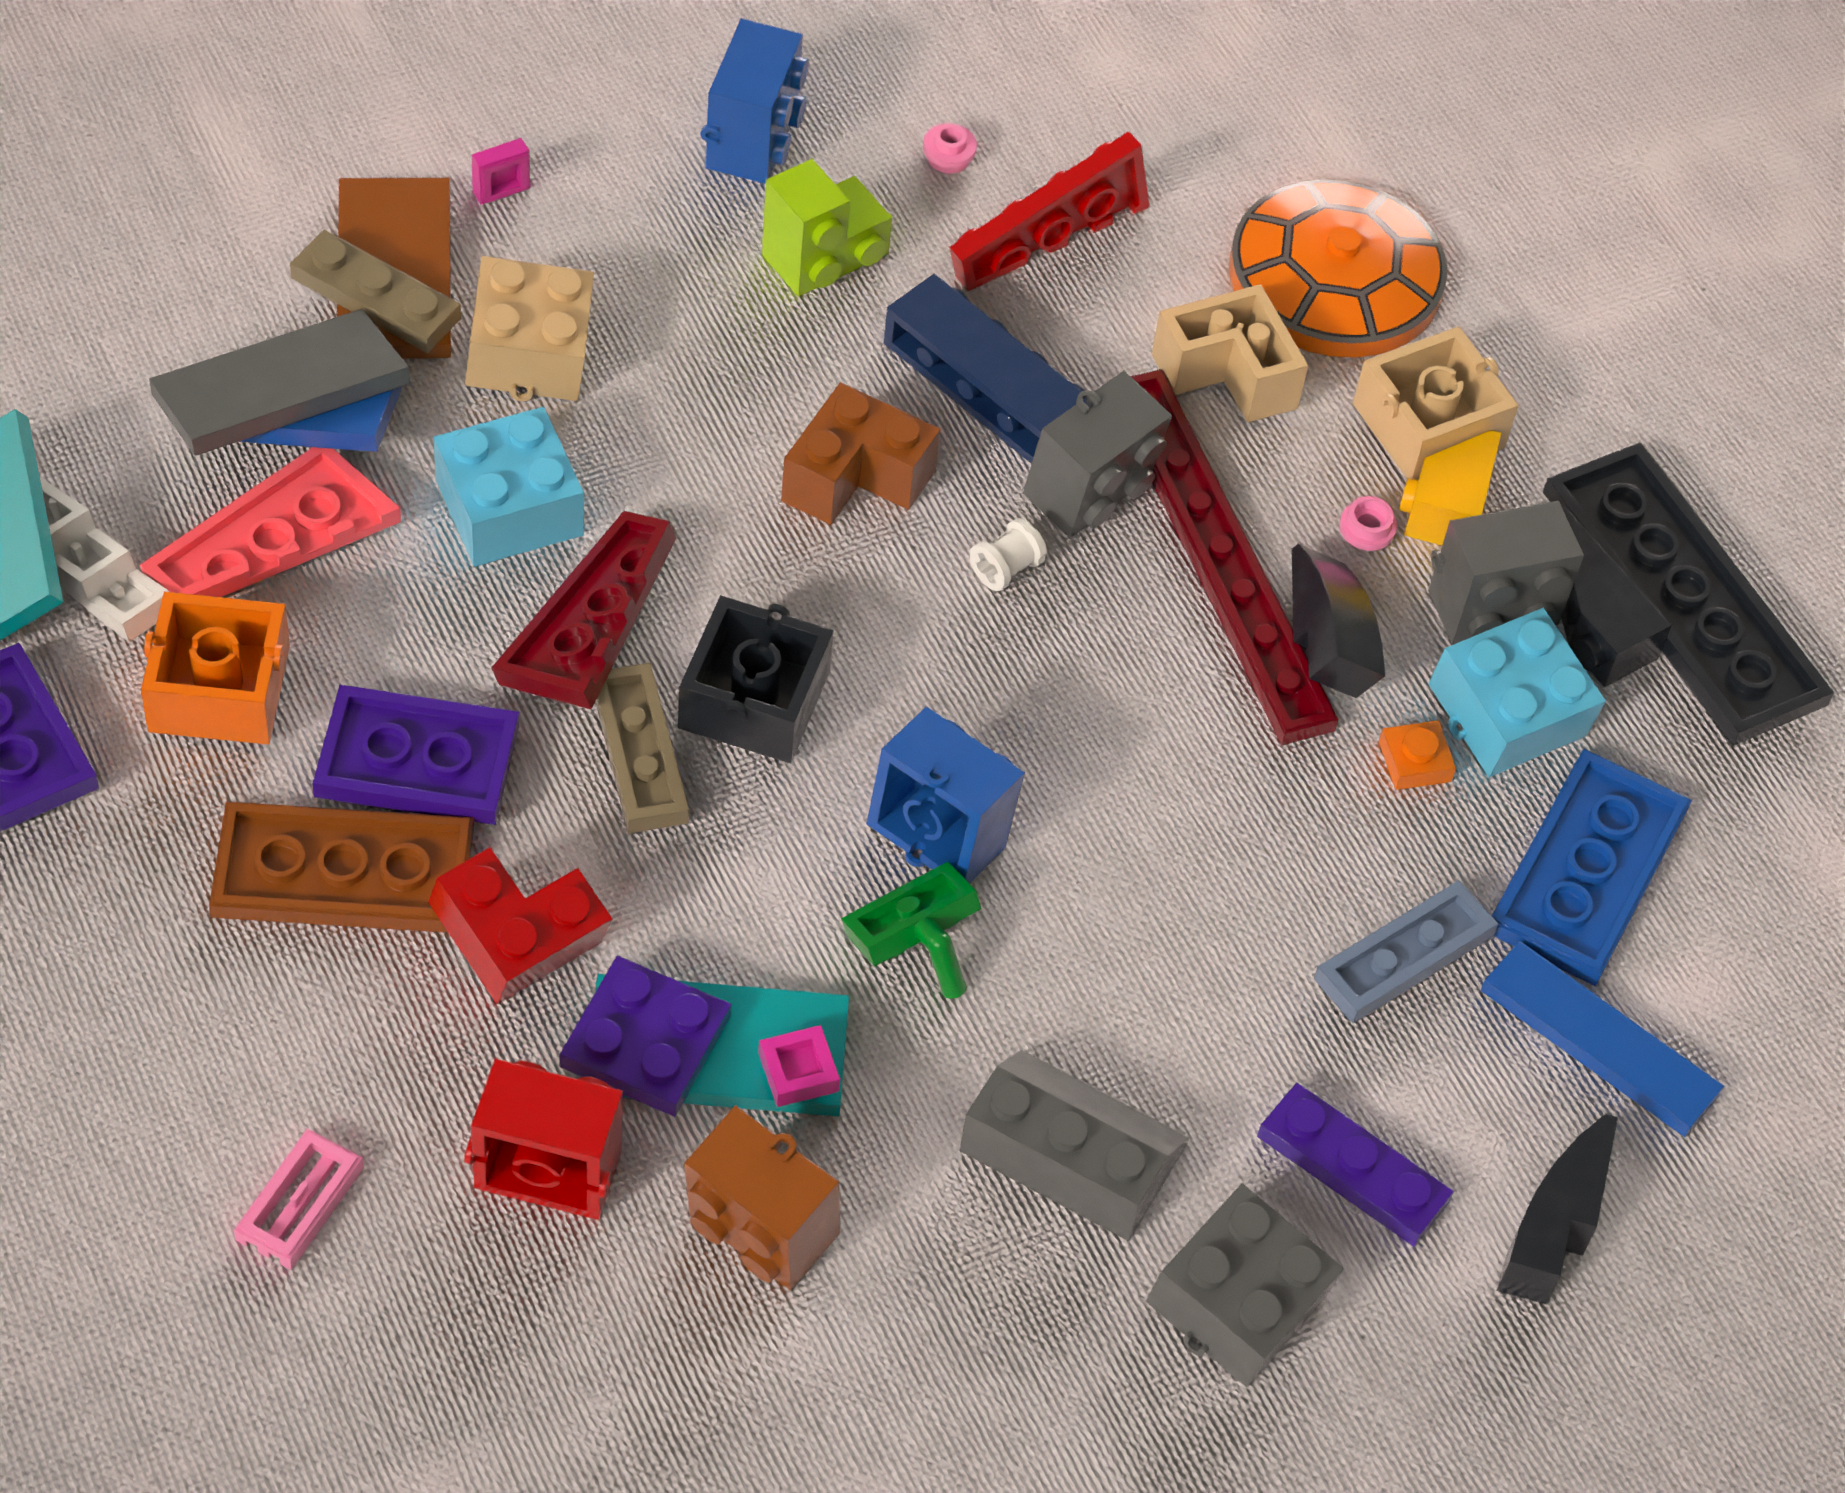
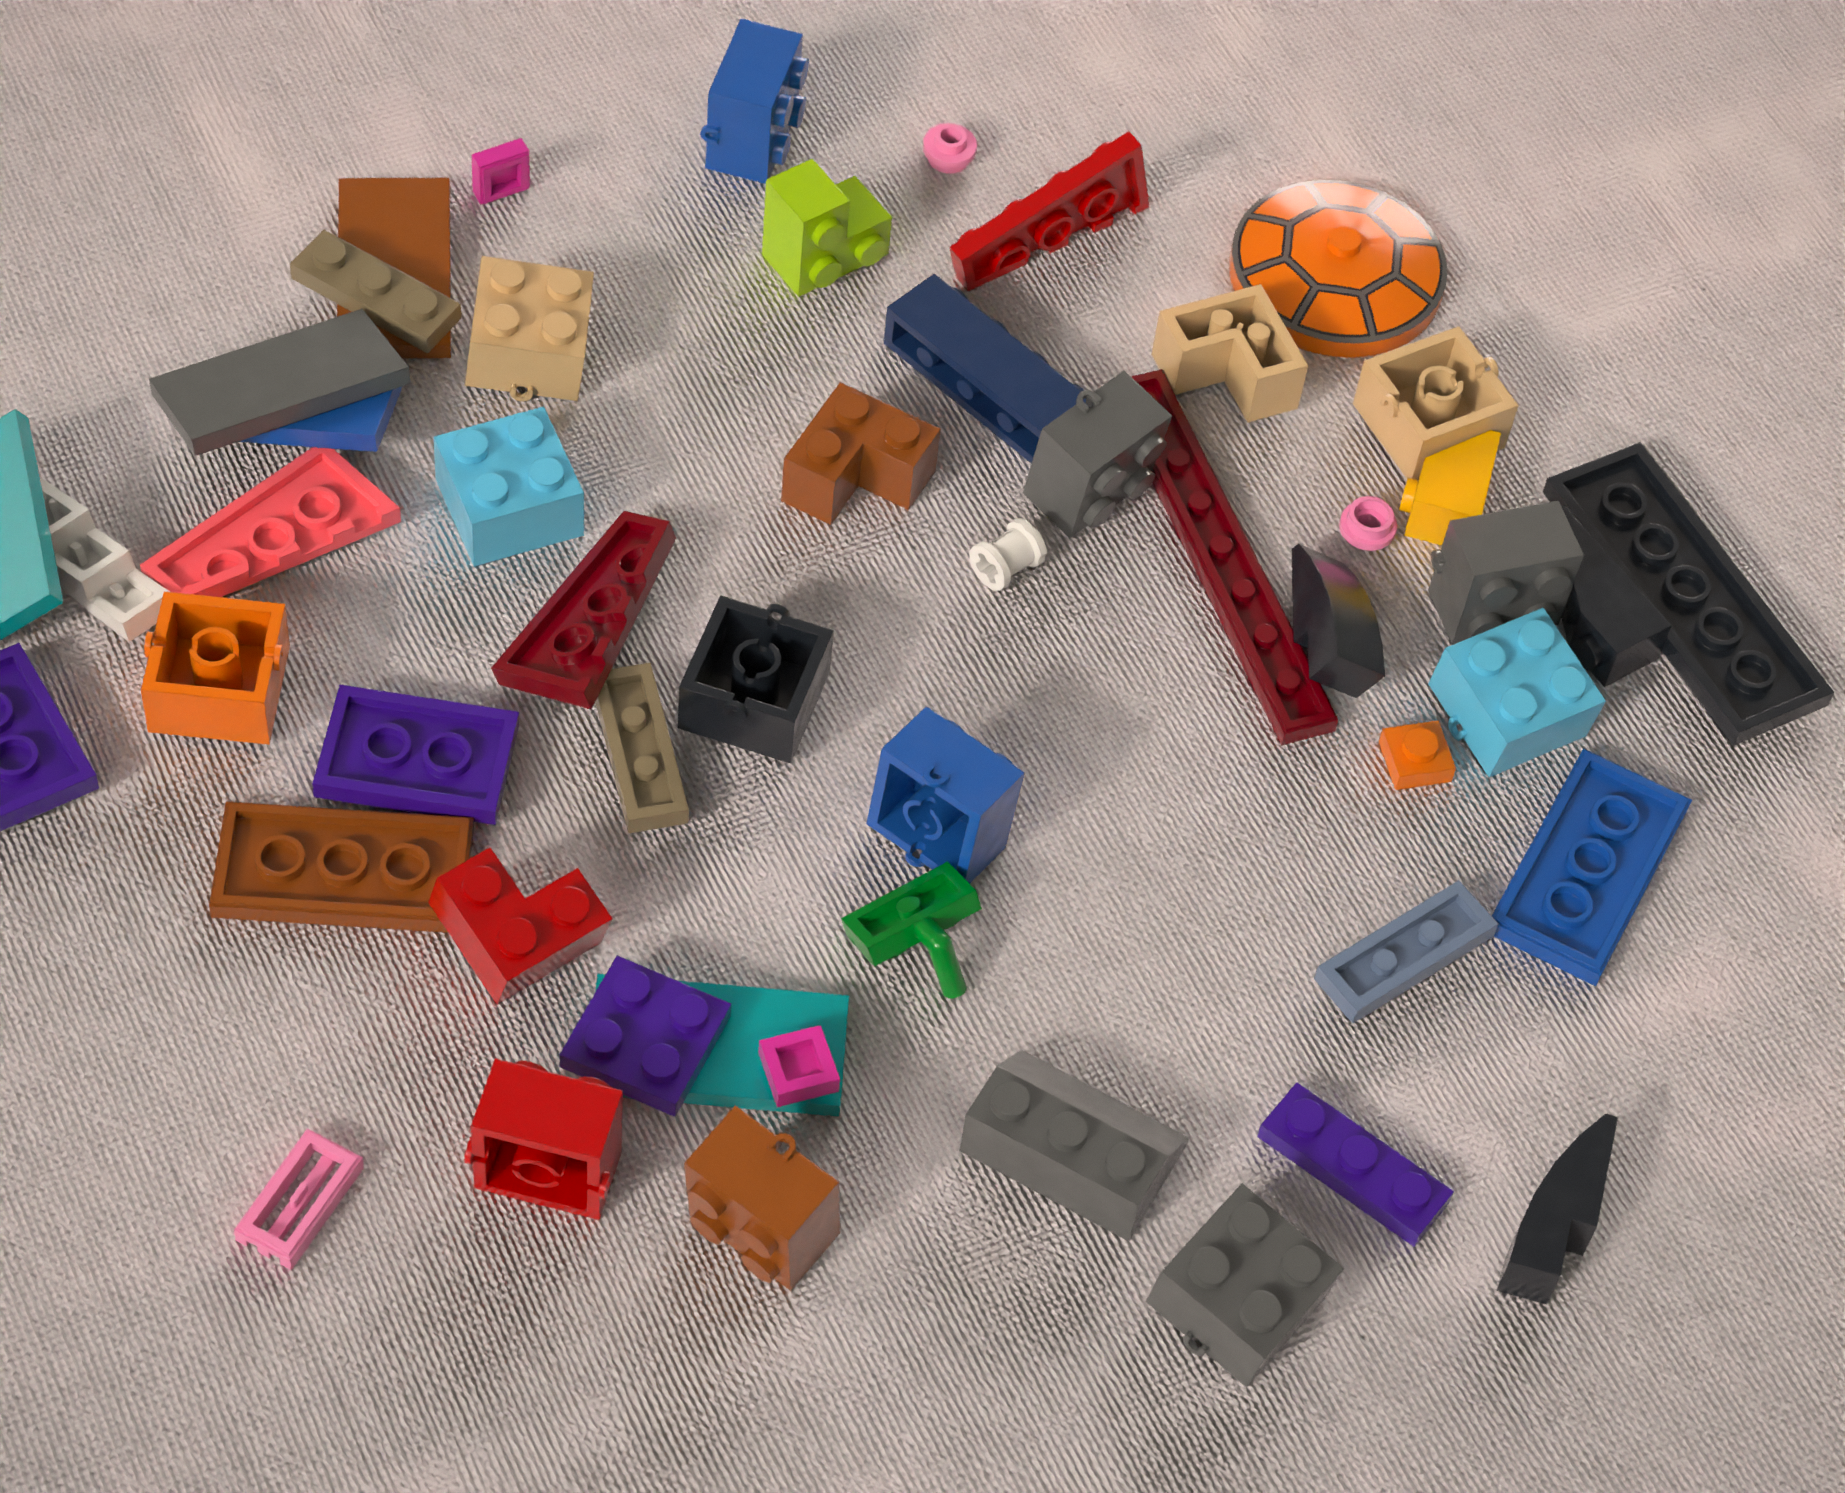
(1602, 1038): blue tile -> none

